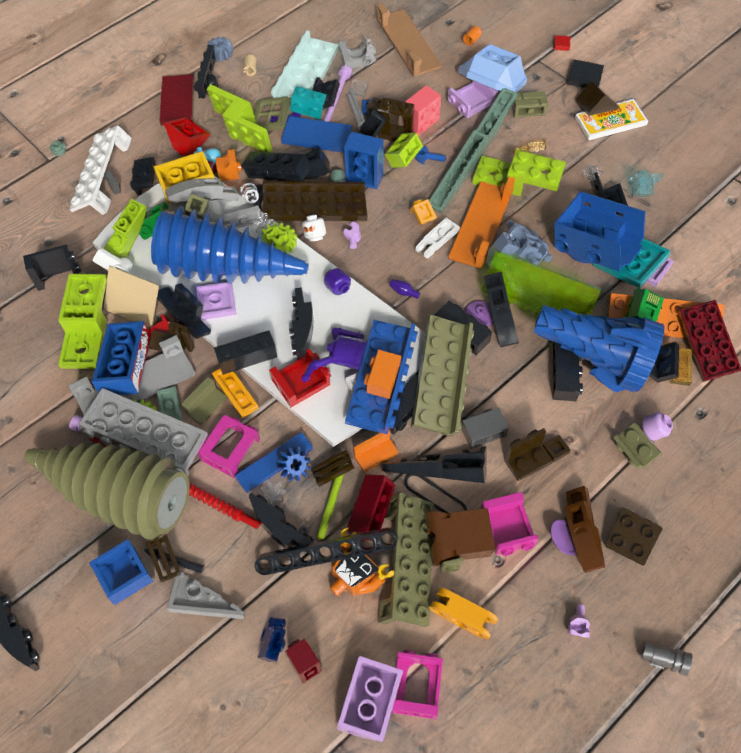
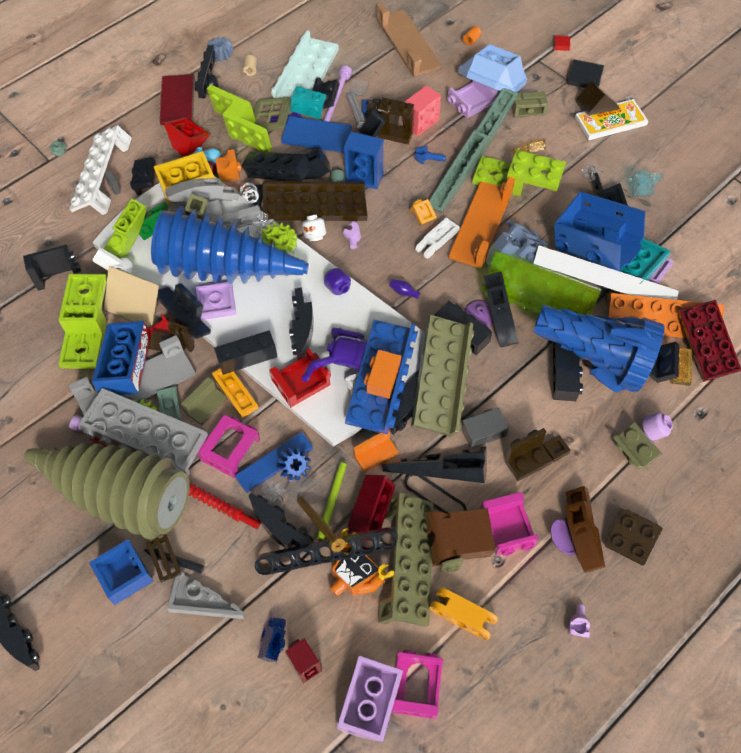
(331, 465): dark brown tile -> none
(336, 543): none -> pearl gold bar
(357, 57): light grey tile -> none
(403, 150): lime brick -> none
(601, 275): none -> white sticker
(644, 304): green piece -> none
(664, 657): flat silver axle -> none

